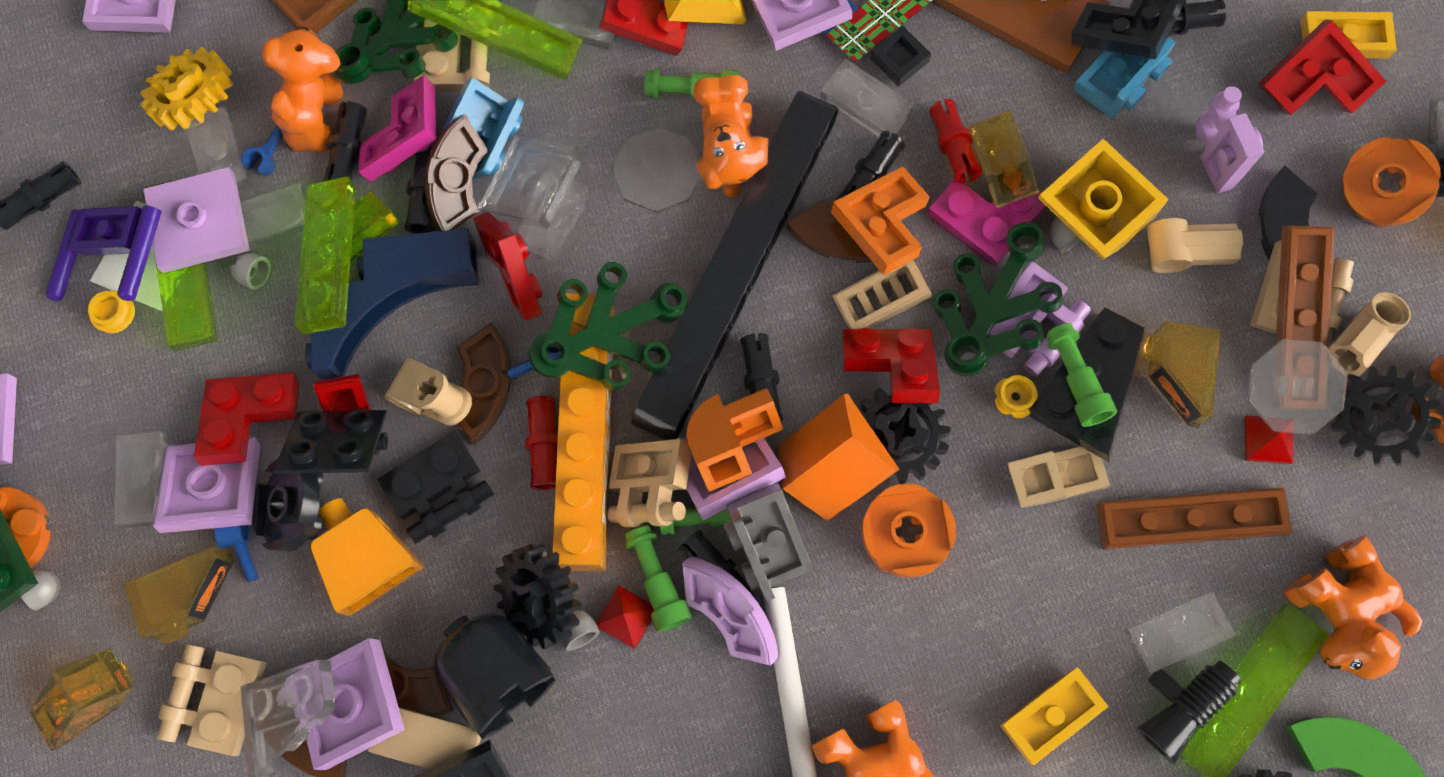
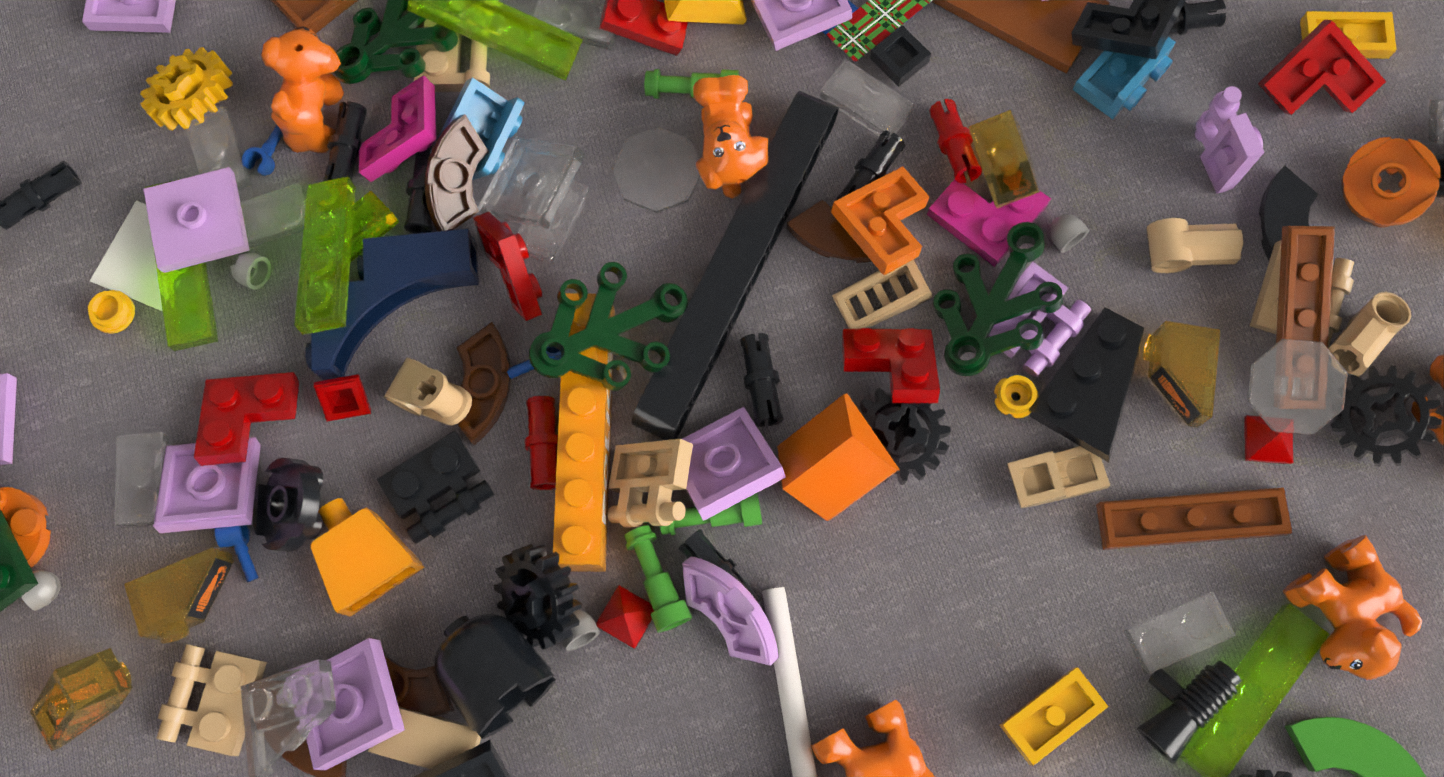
(106, 233): dark purple plate -> none
(332, 442): black hinge -> none
(721, 431): orange brick -> none
(769, 538): flat silver bracket -> none
(923, 509): orange plate -> none
(1092, 403): bright green piece -> none
(1104, 200): yellow slope -> none

